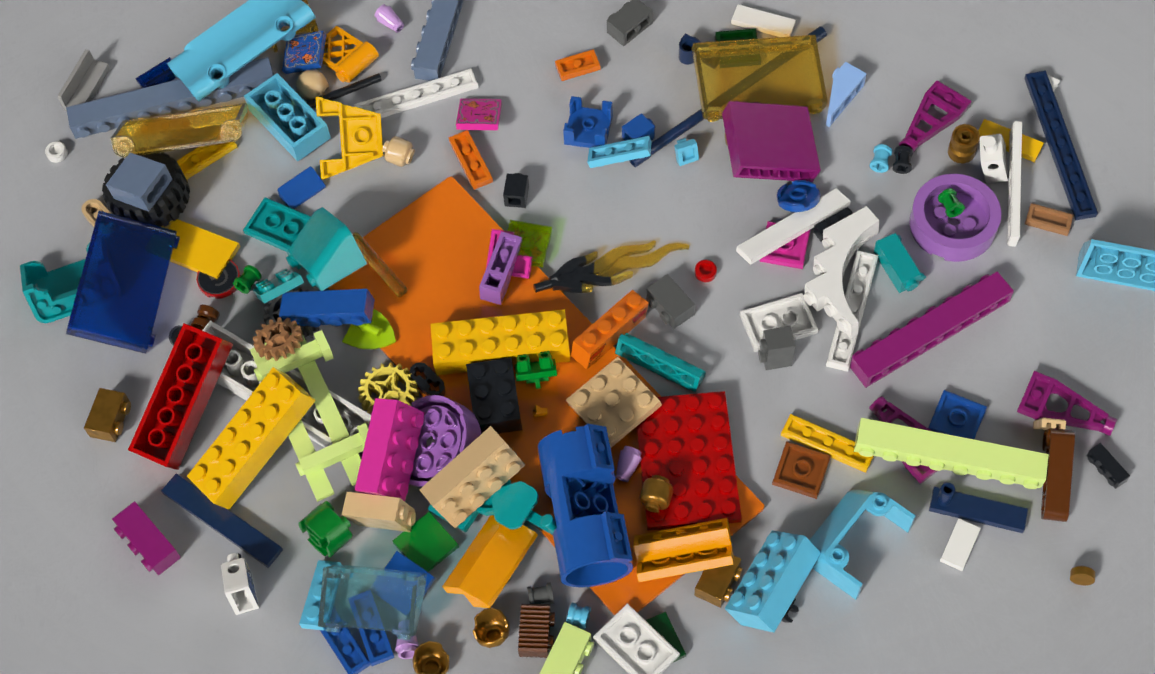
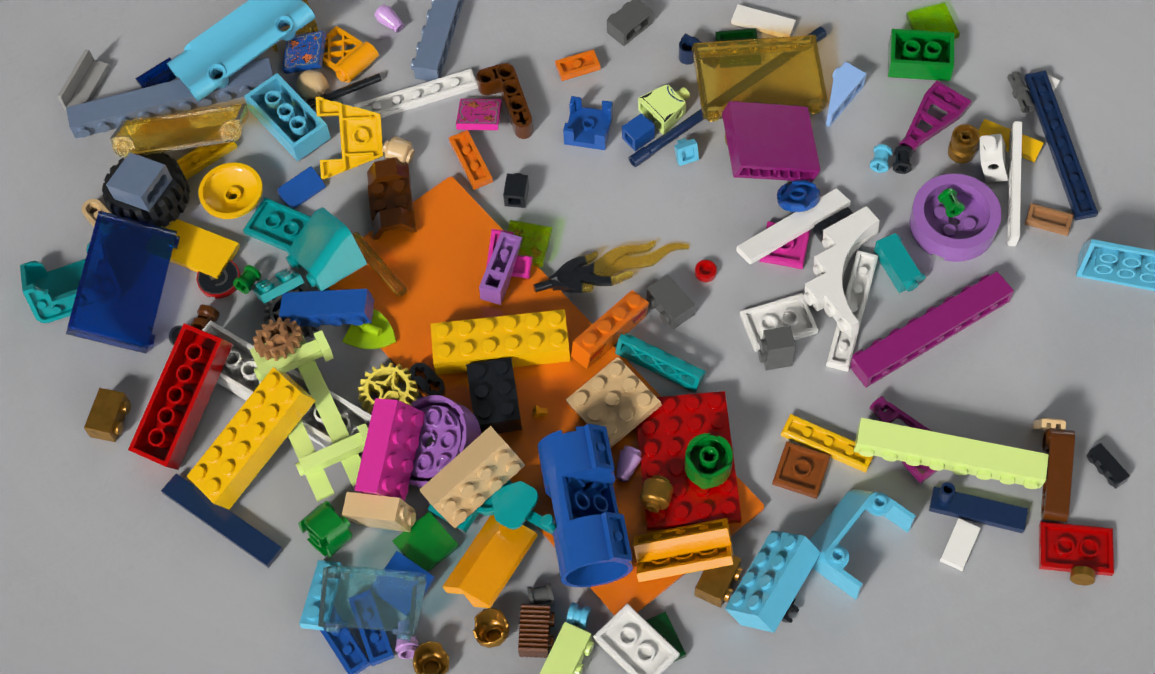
(56, 151): white tile -> none
(145, 539): magenta brick -> none
(227, 182): none -> yellow dish
(236, 578): white torso -> none
(390, 197): none -> reddish brown piece
(504, 79): none -> reddish brown beam
(535, 371): green hips -> none
(619, 152): medium azure plate -> none
(664, 106): none -> yellowish green torso
(718, 464): none -> green brick
(921, 54): none -> green brick
(933, 19): none -> clear neon green tile
(957, 416): blue tile -> none
(1020, 92): none -> dark grey pin
(1042, 386): magenta plate -> none
(1075, 545): none -> red tile

